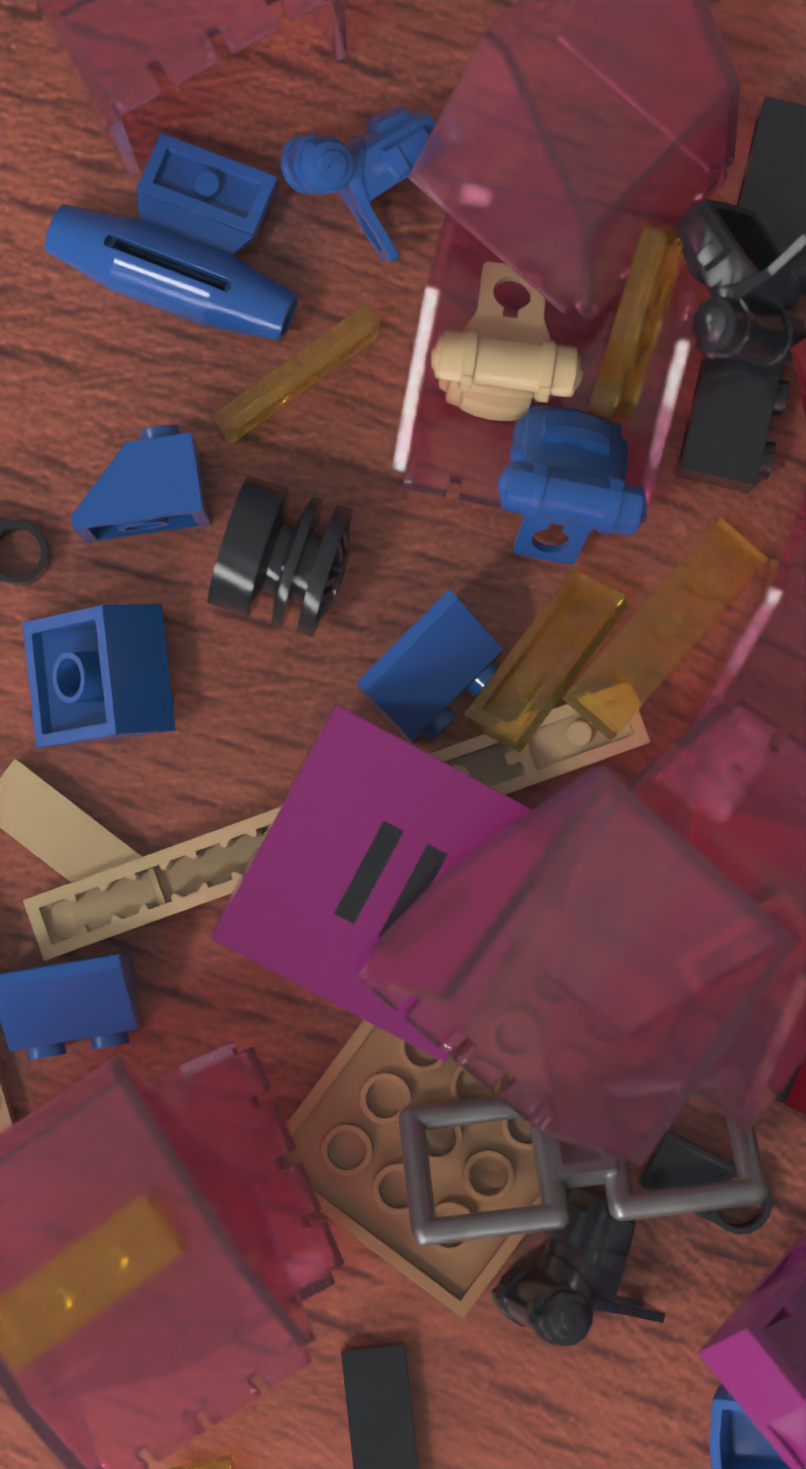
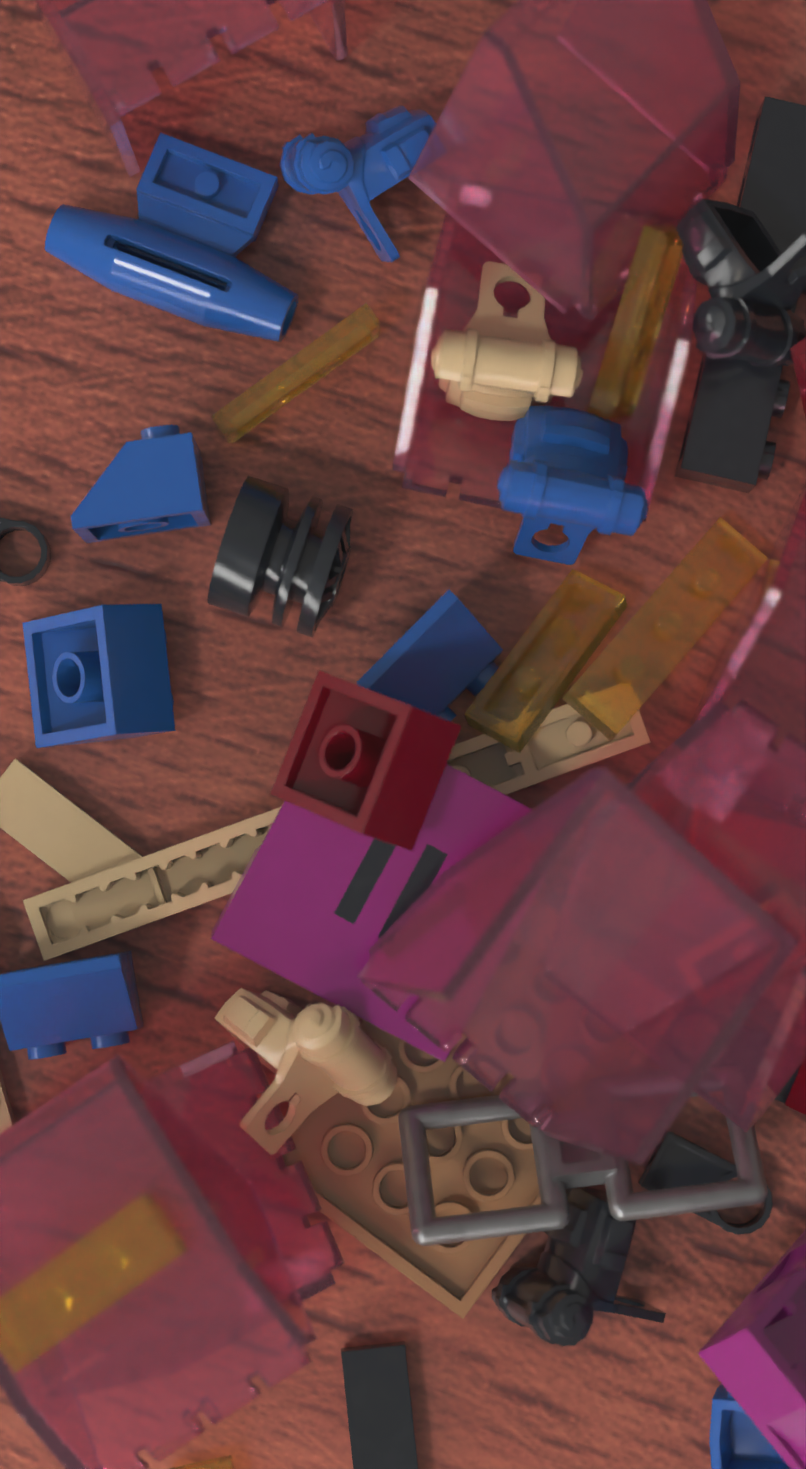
(312, 1056): none -> tan piece
(365, 761): none -> dark red slope

